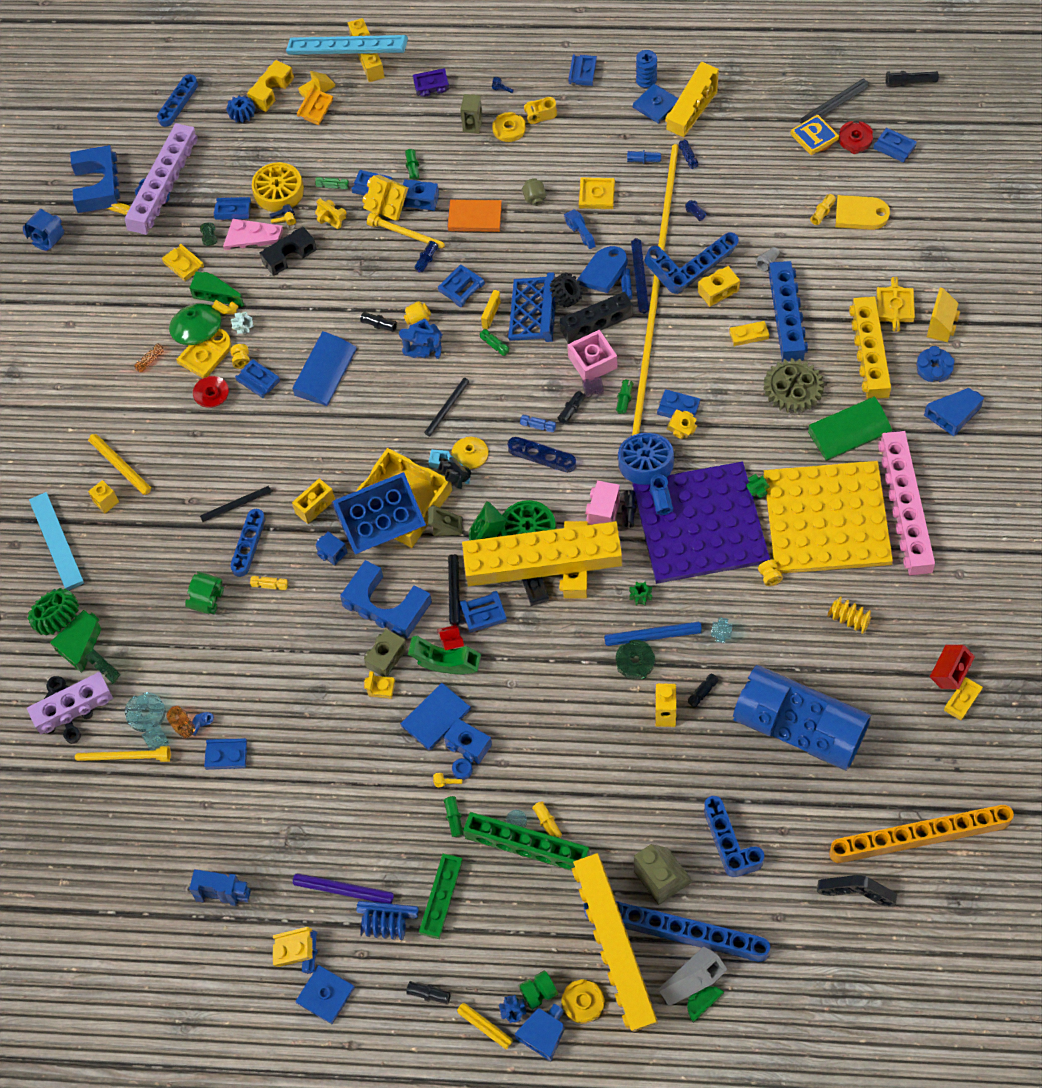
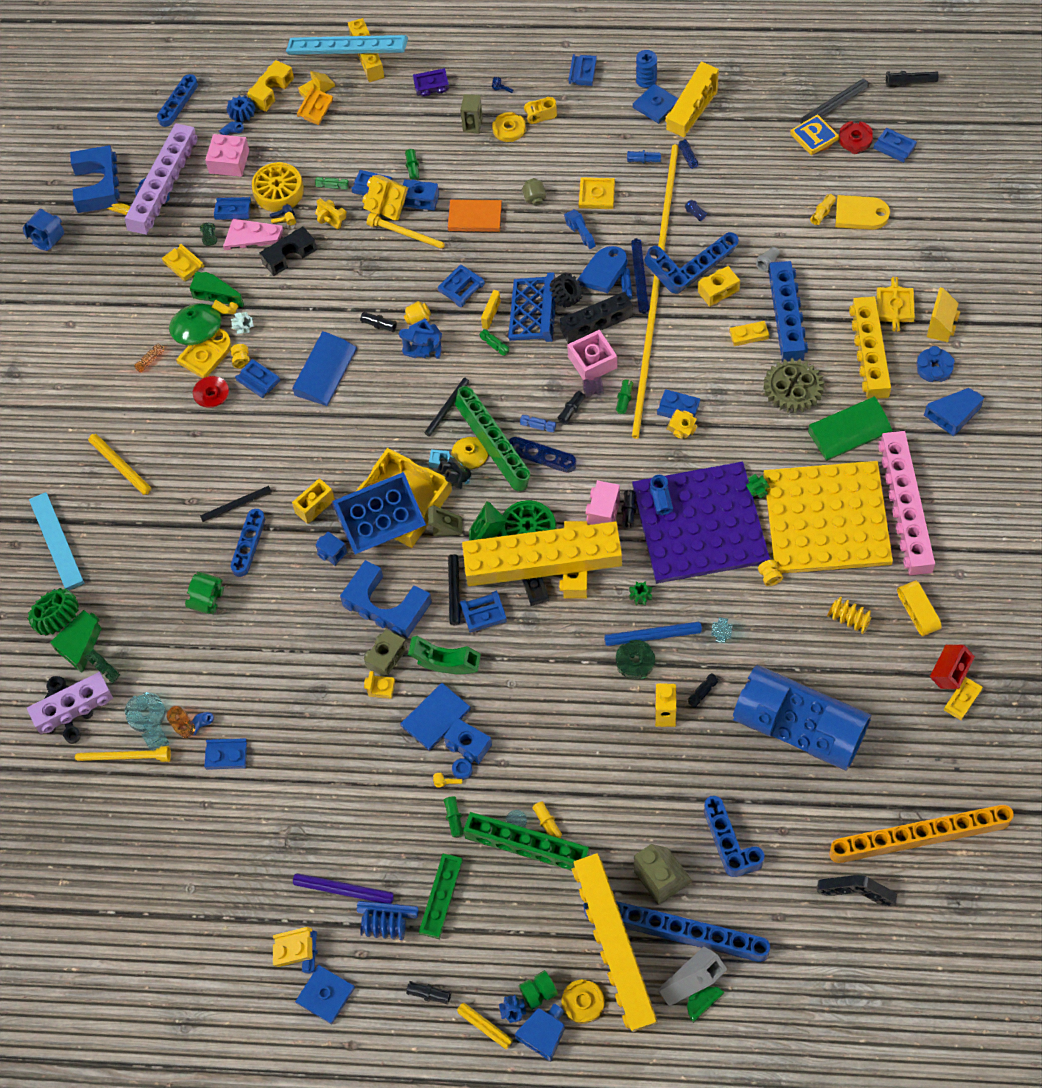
(103, 496): yellow brick -> none
(219, 887): blue hips -> none
(227, 155): none -> bright pink brick
(232, 127): none -> blue arm
(269, 582): yellow axle -> none
(426, 256): clear blue axle -> none
(450, 637): red slope -> none
(492, 438): none -> green beam
(645, 452): blue piece -> none
(919, 608): none -> yellow beam

